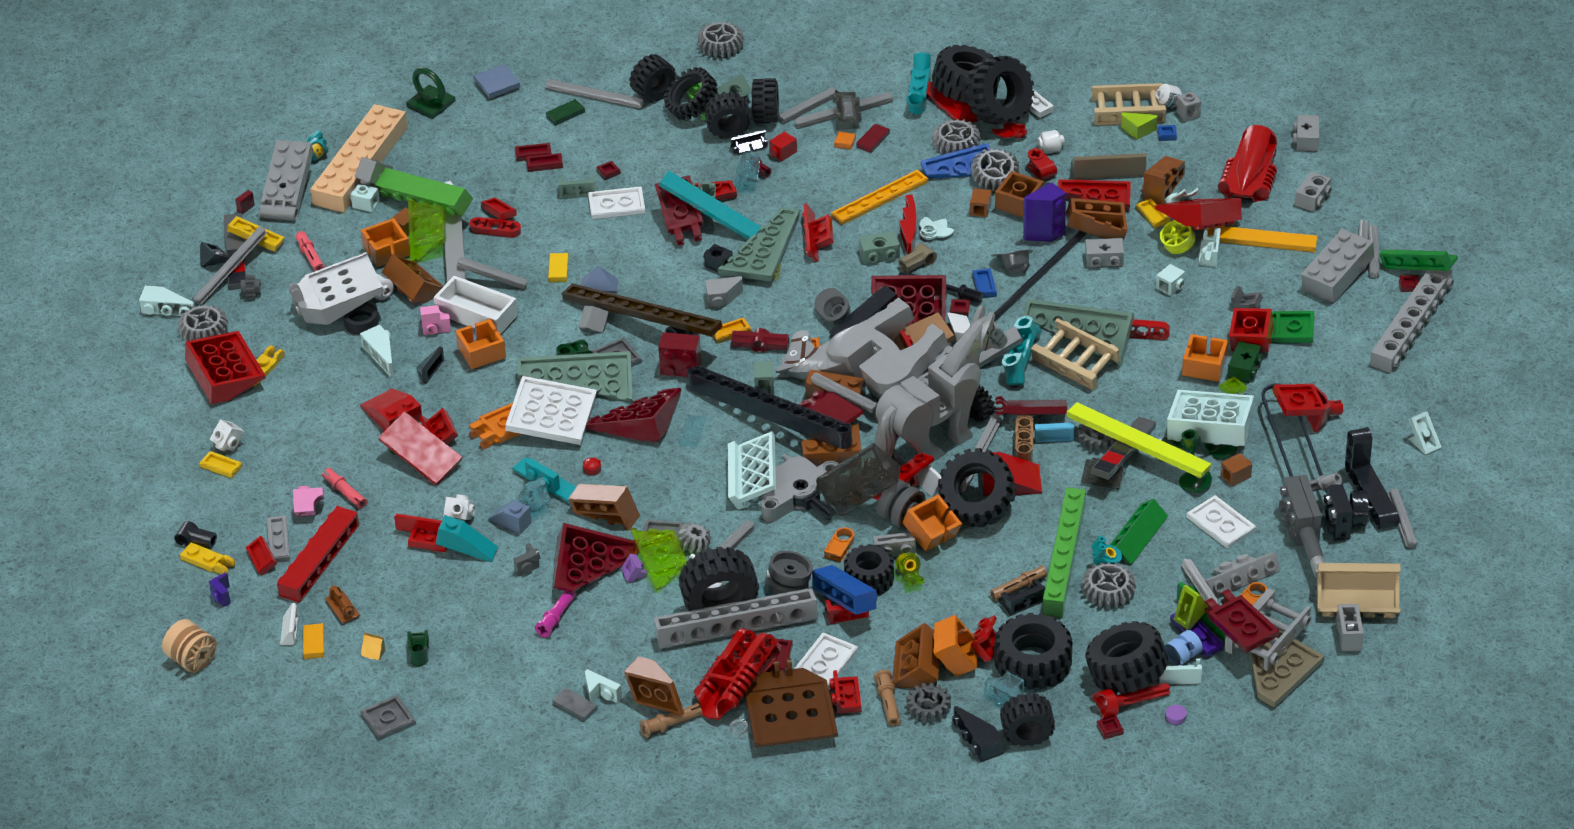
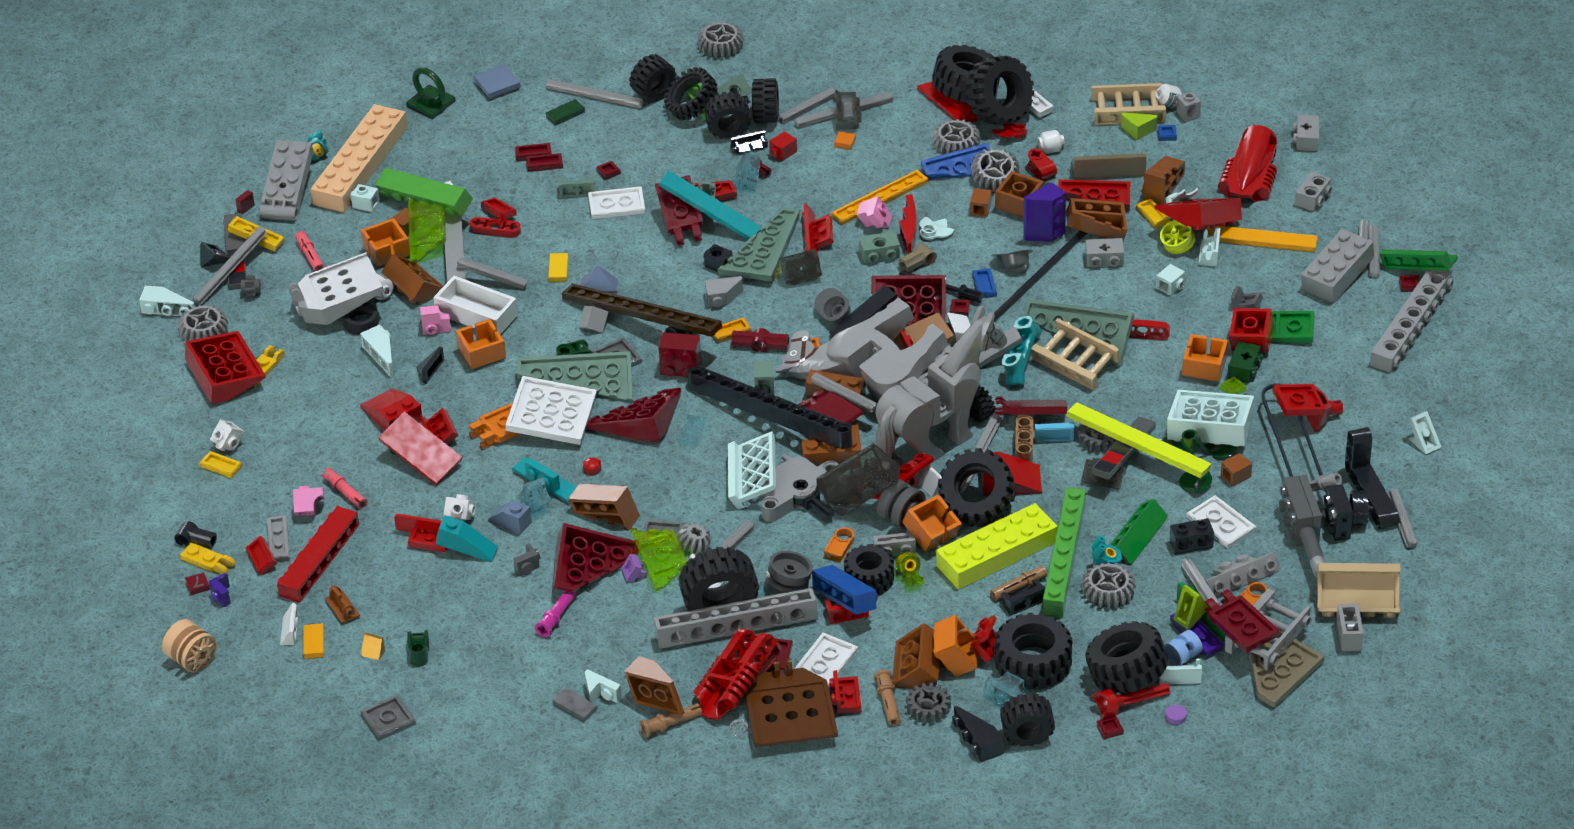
(197, 583): none -> dark red tile
(370, 170): light grey brick -> none
(791, 267): none -> clear smoke brick
(873, 138): dark red tile -> none
(874, 213): none -> bright pink brick
(919, 82): teal plate -> none
(996, 546): none -> neon yellow brick
(1191, 536): none -> black brick

